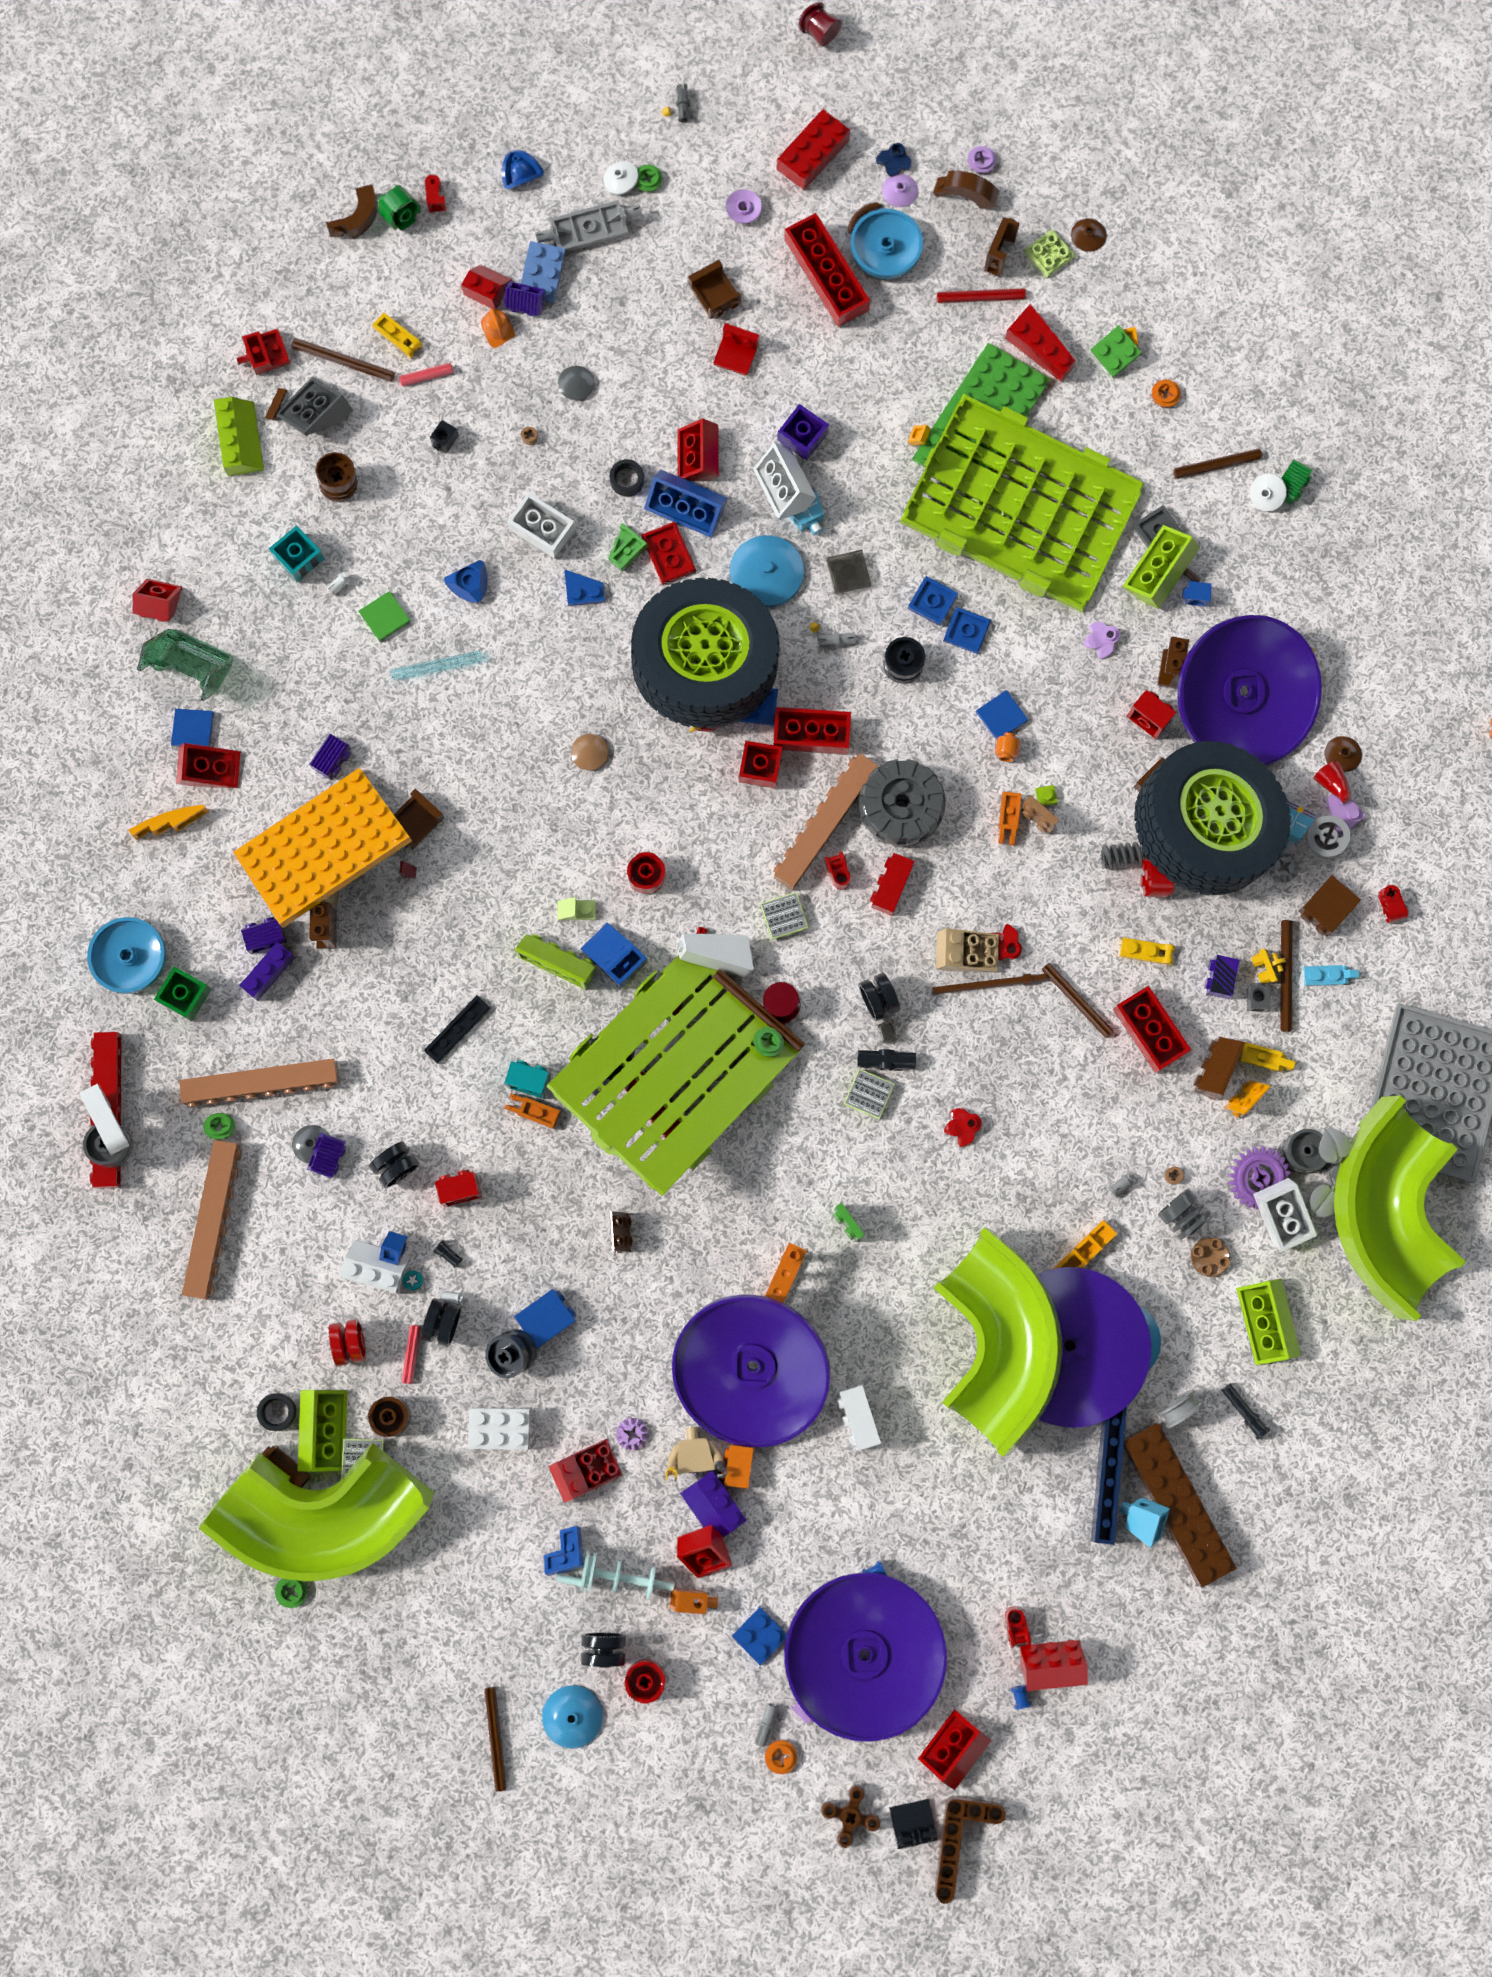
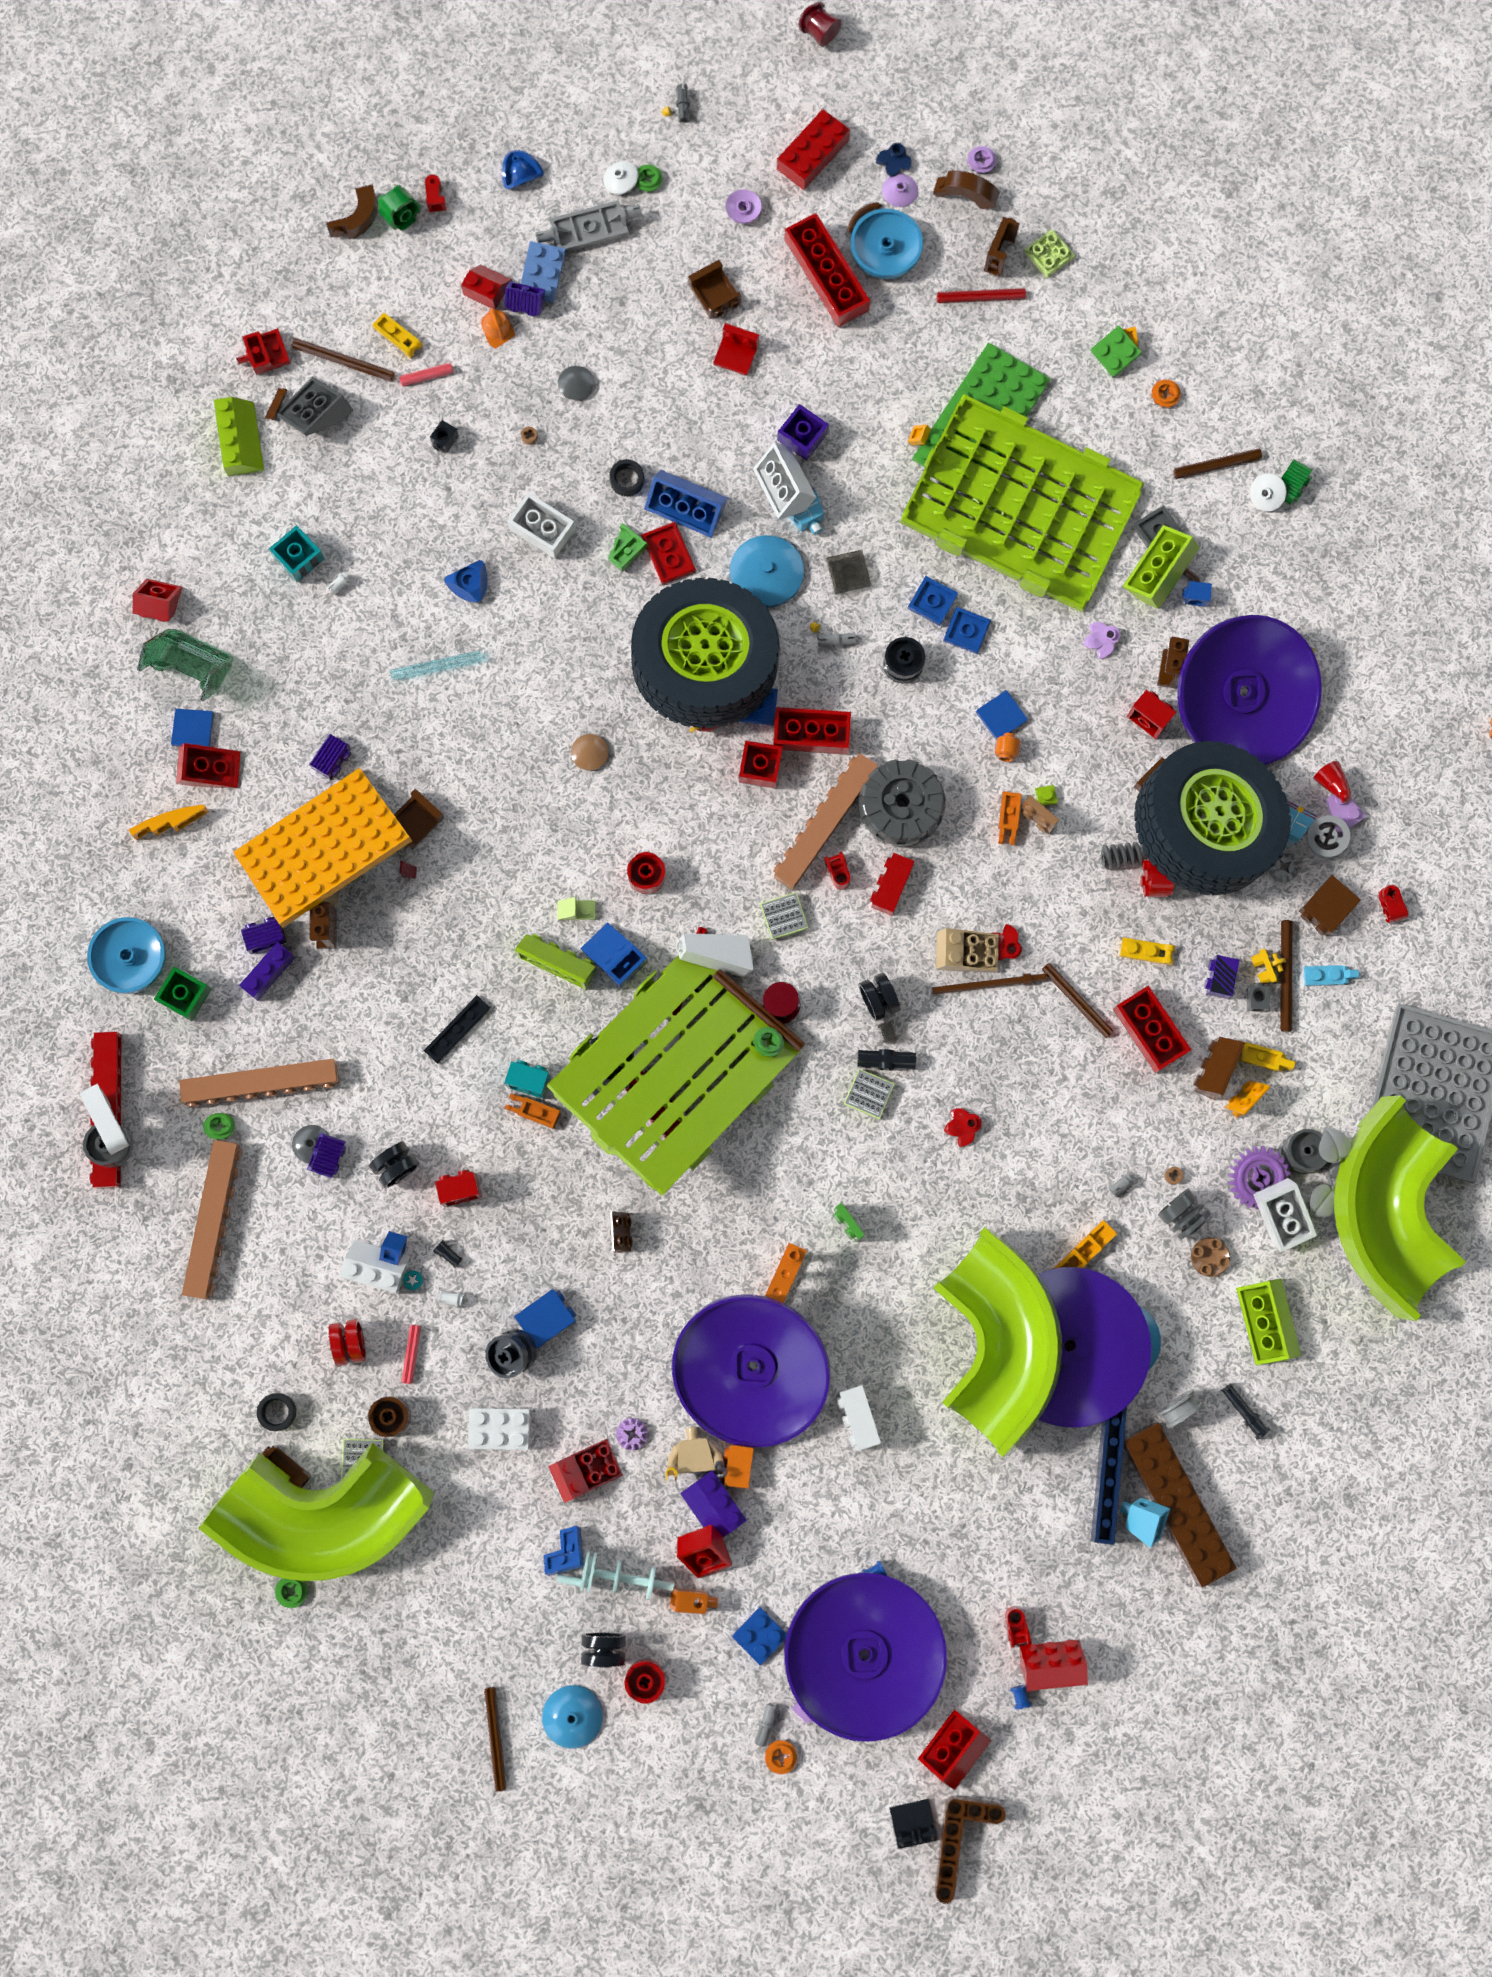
(322, 1430): lime slope -> none
(335, 467): reddish brown wheel -> none
(384, 616): bright green tile -> none
(441, 1322): black wheel -> none
(582, 589): blue wing -> none
(698, 451): red slope -> none
(859, 1818): reddish brown gear -> none
(1040, 344): red wedge -> none
(1086, 241): reddish brown dish -> none
(1334, 749): reddish brown dish -> none

